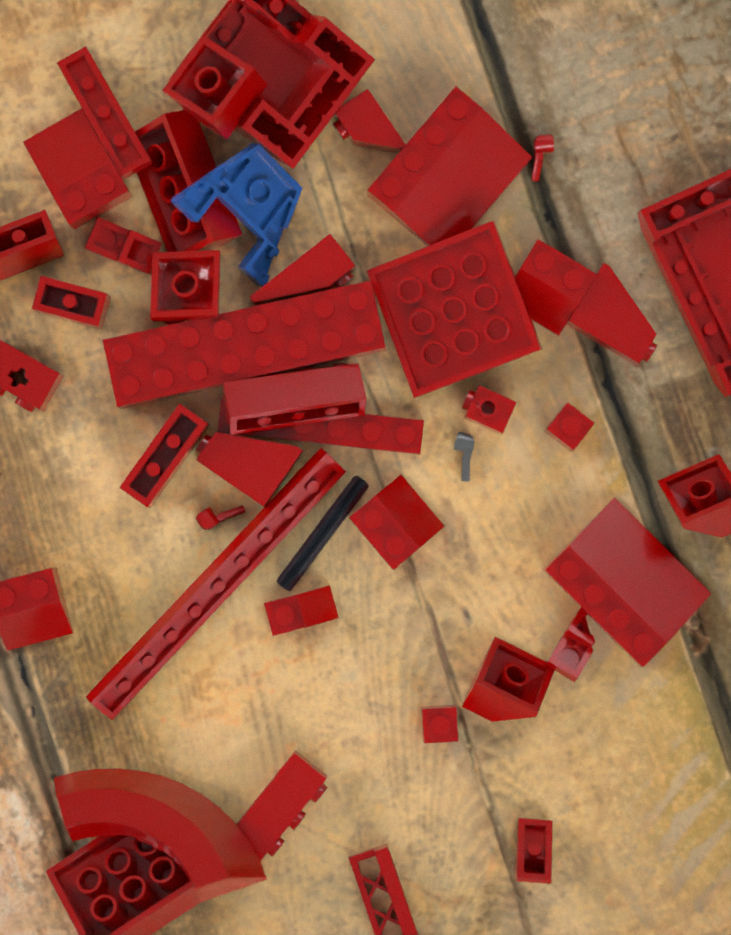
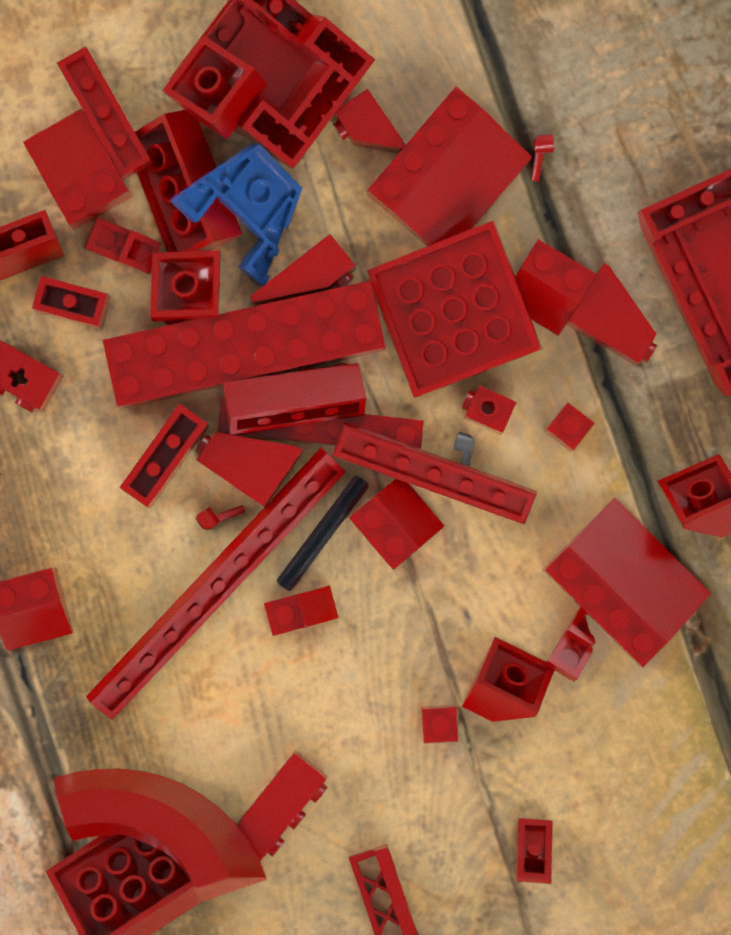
(434, 473): none -> red tile

